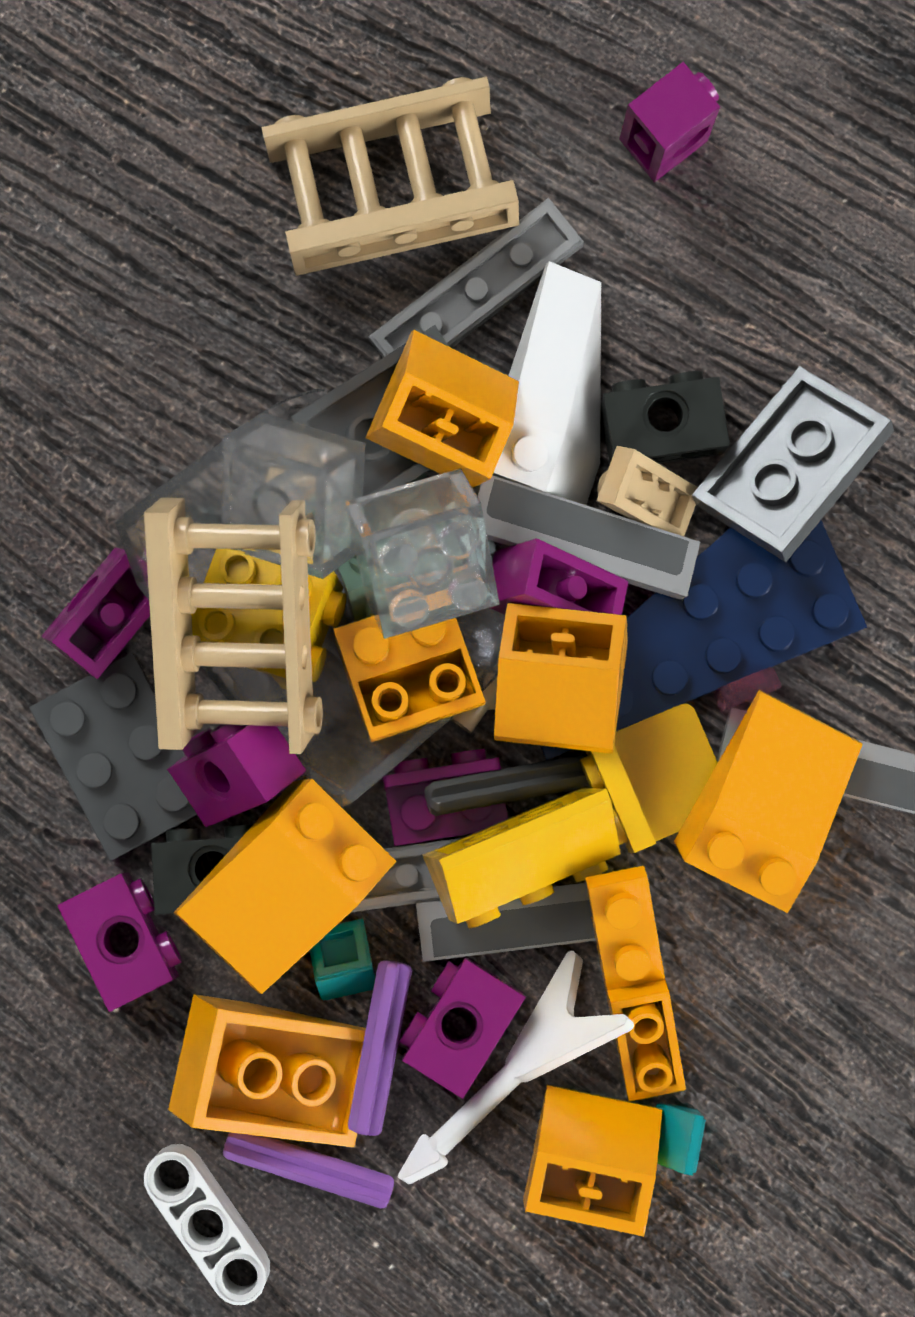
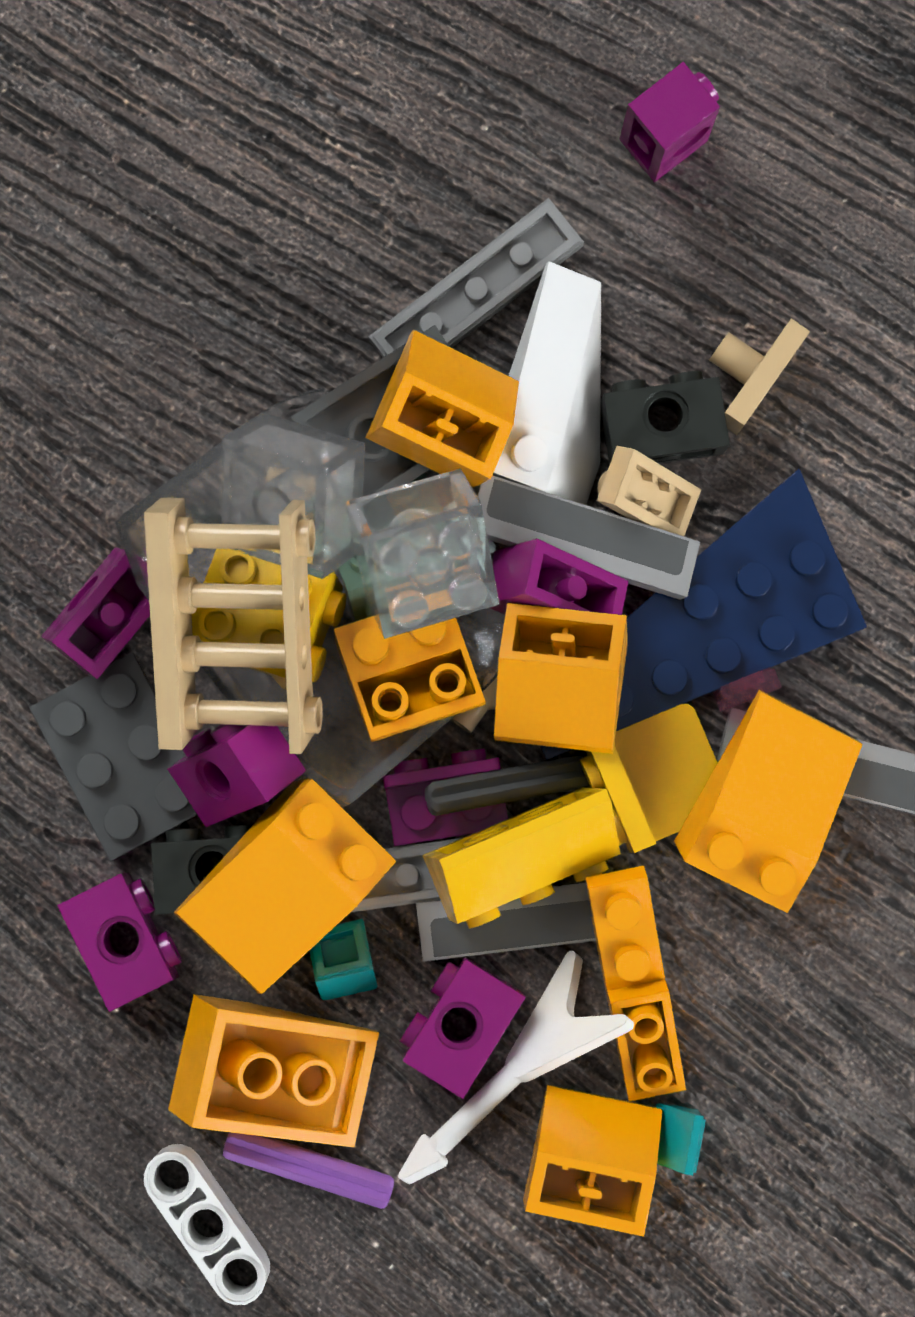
(379, 1047): medium lavender axle -> none
(382, 230): tan fence -> none
(755, 370): none -> tan tile
(793, 463): plate -> none

